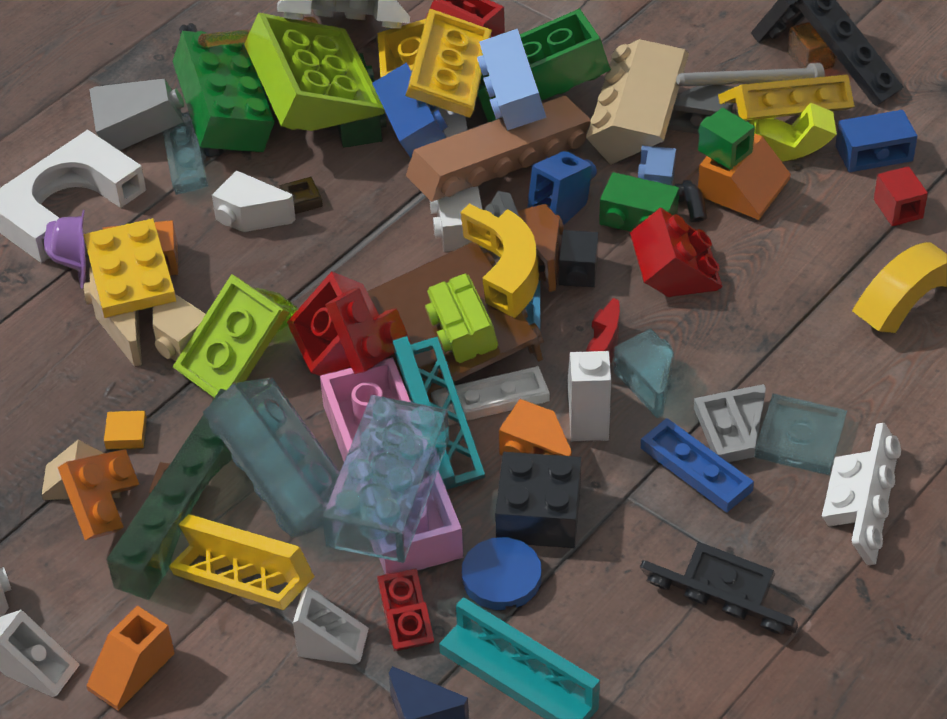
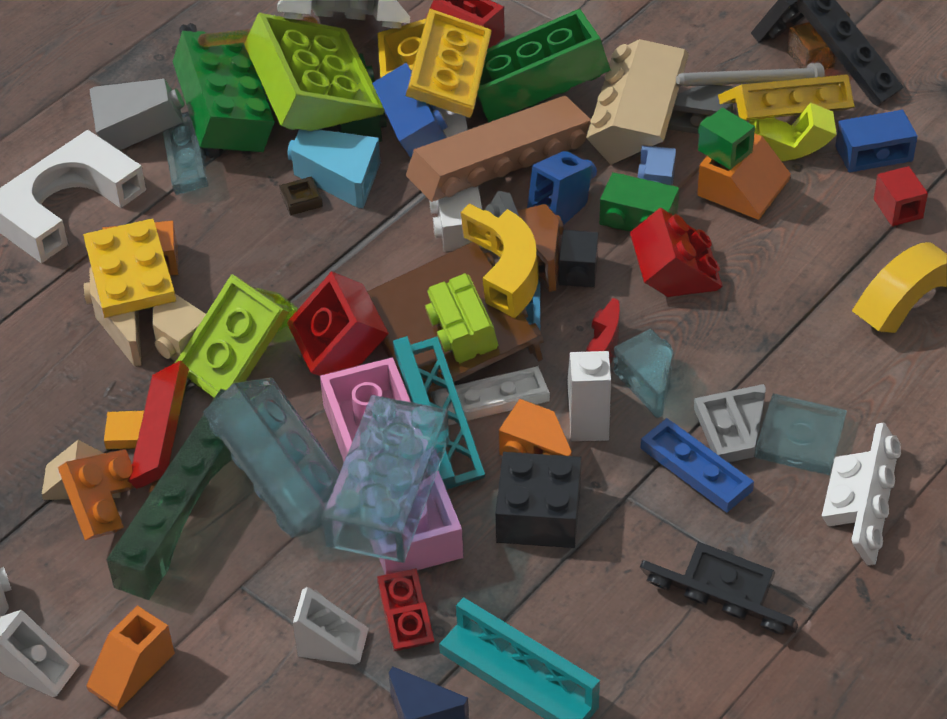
(66, 244): medium lavender piece -> none
(159, 424): none -> red tile
(249, 555): yellow fence -> none
(252, 204): white slope -> none
(337, 162): none -> medium azure slope
(363, 338): red plate -> none
(501, 573): blue tile -> none
(510, 80): light blue brick -> none
(695, 200): black arm -> none

